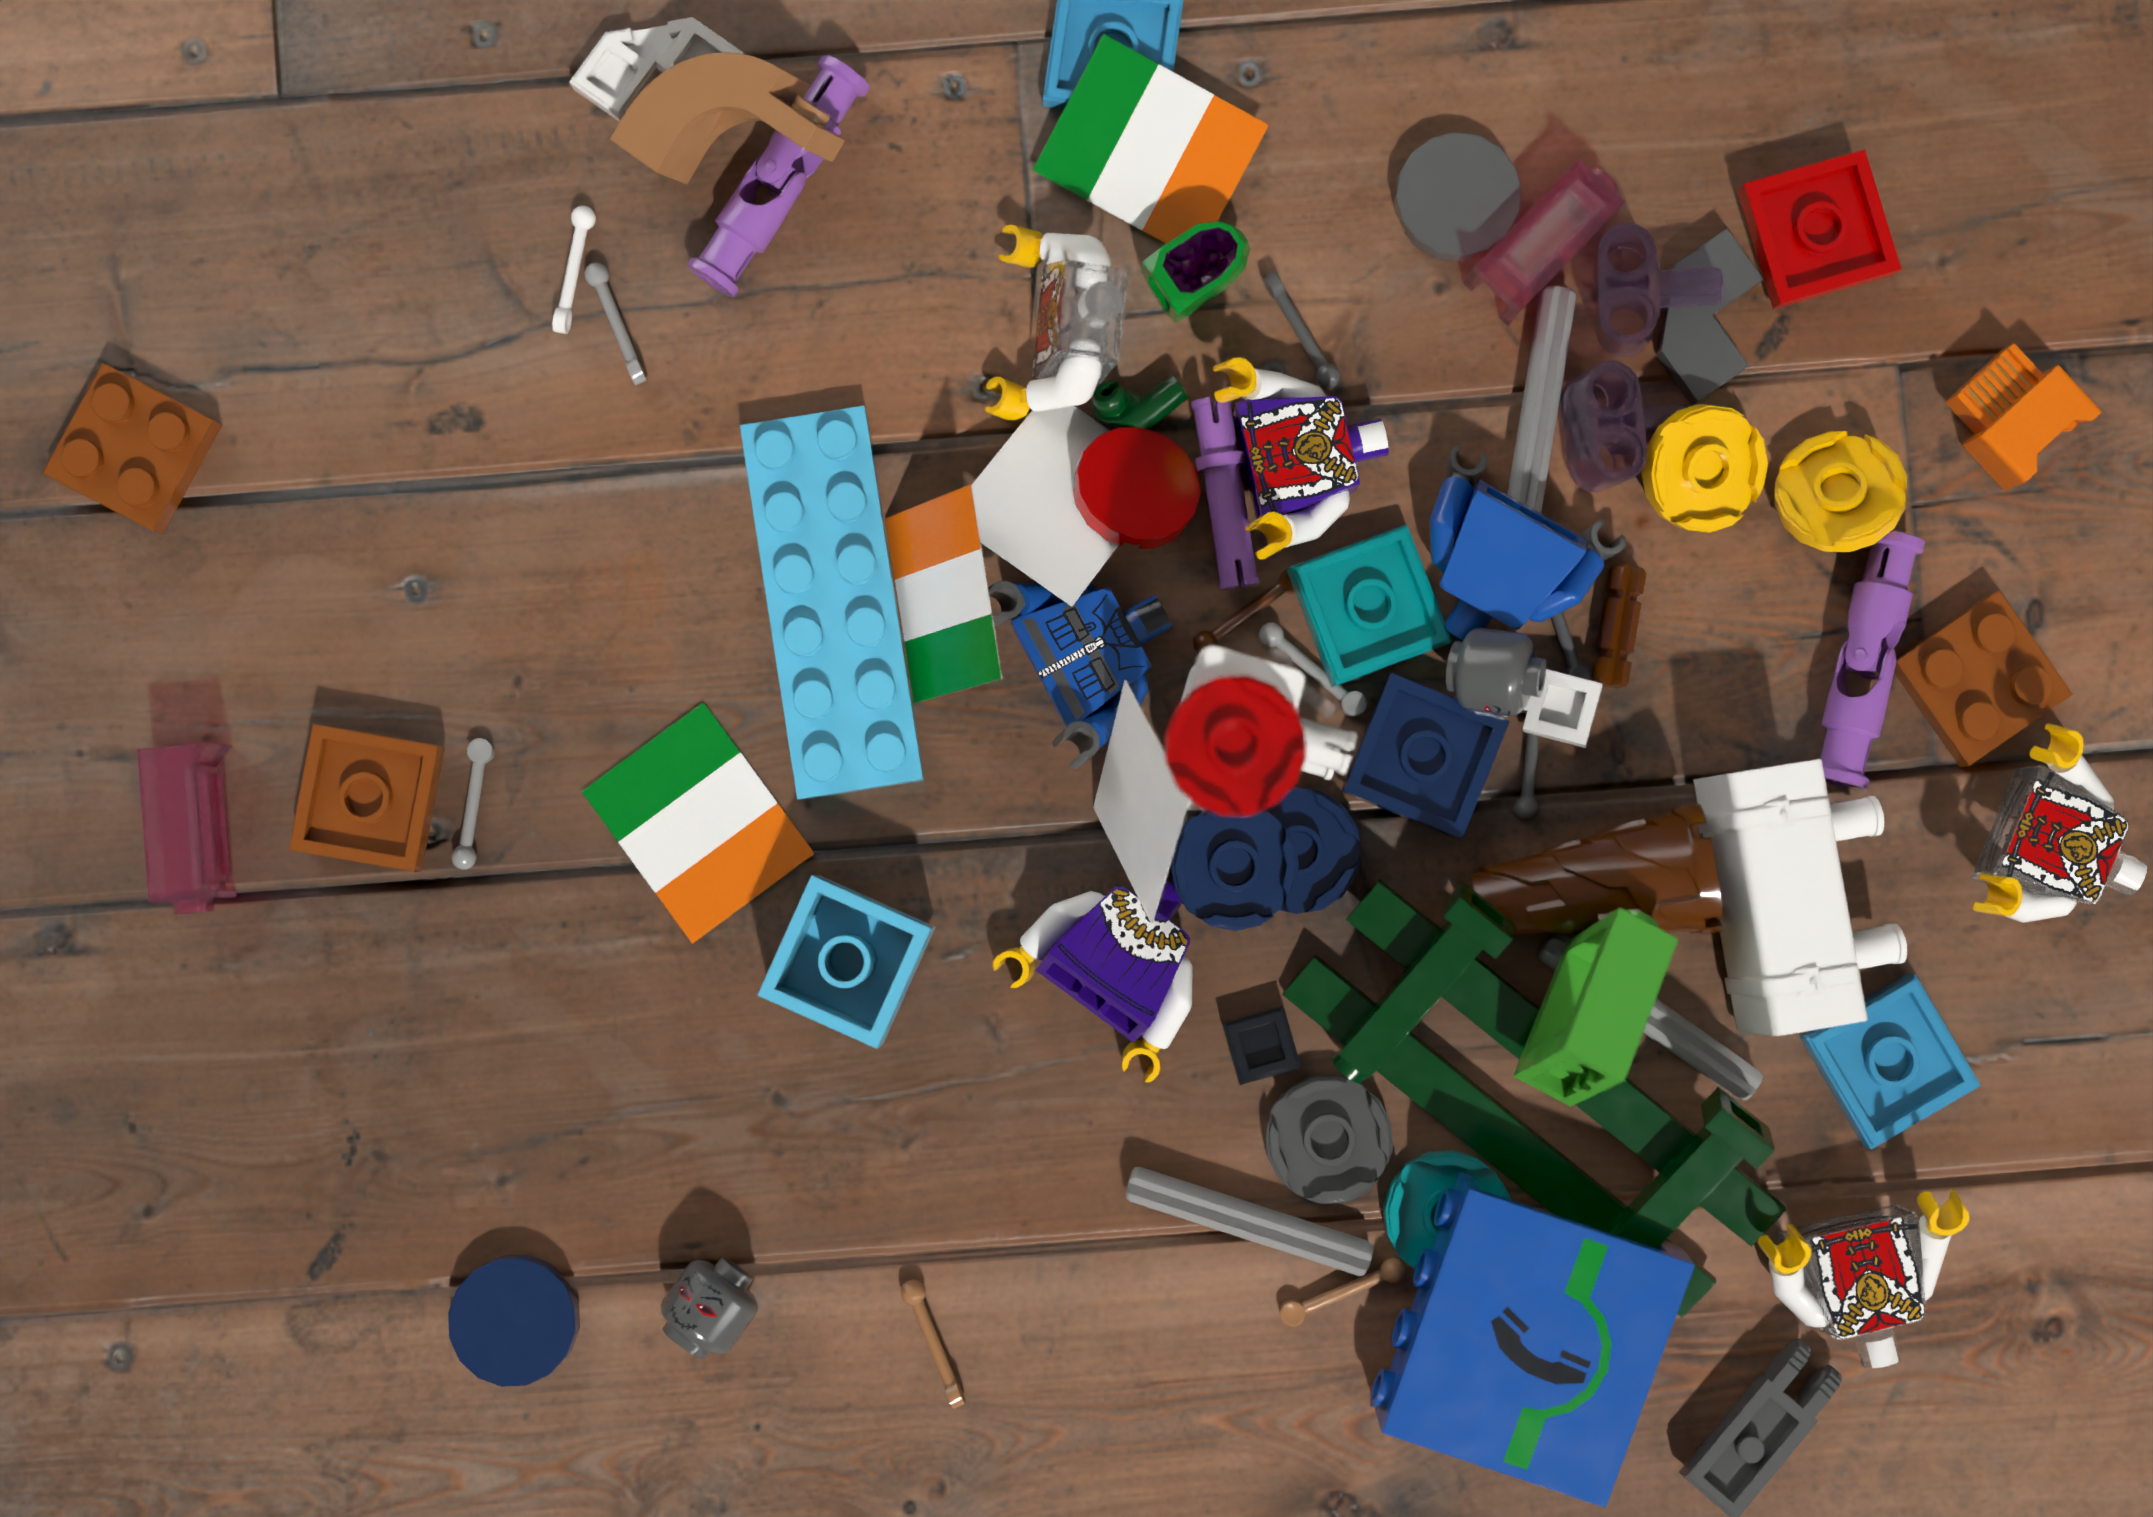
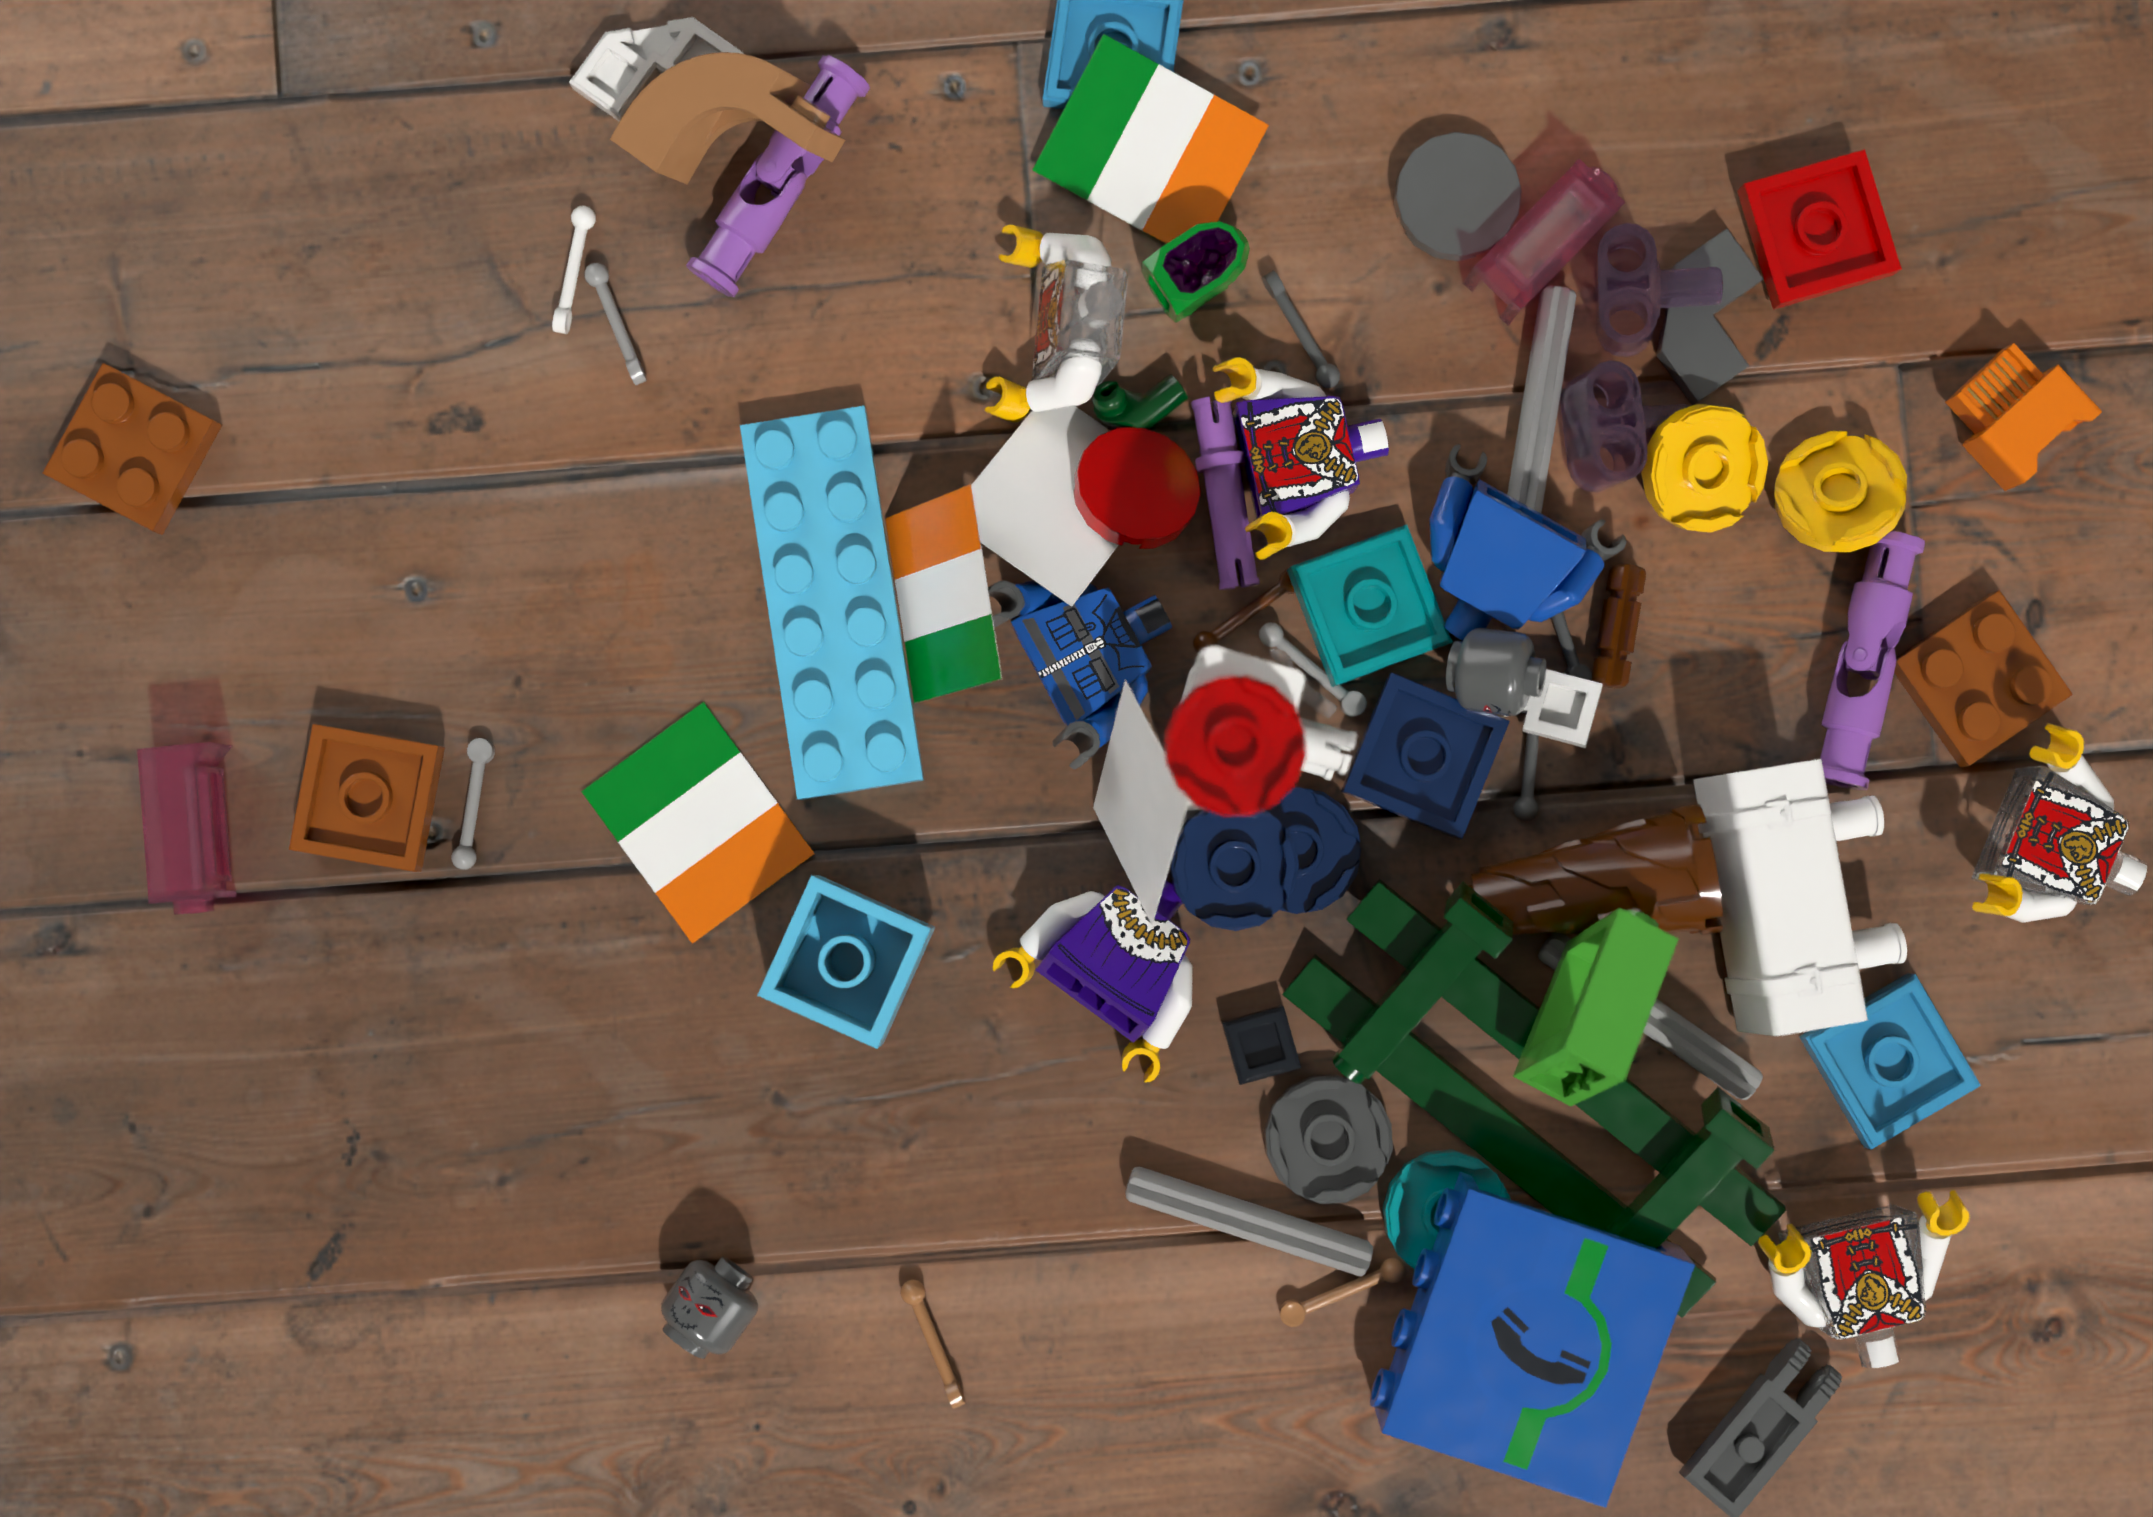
(513, 1320): dark blue tile -> none

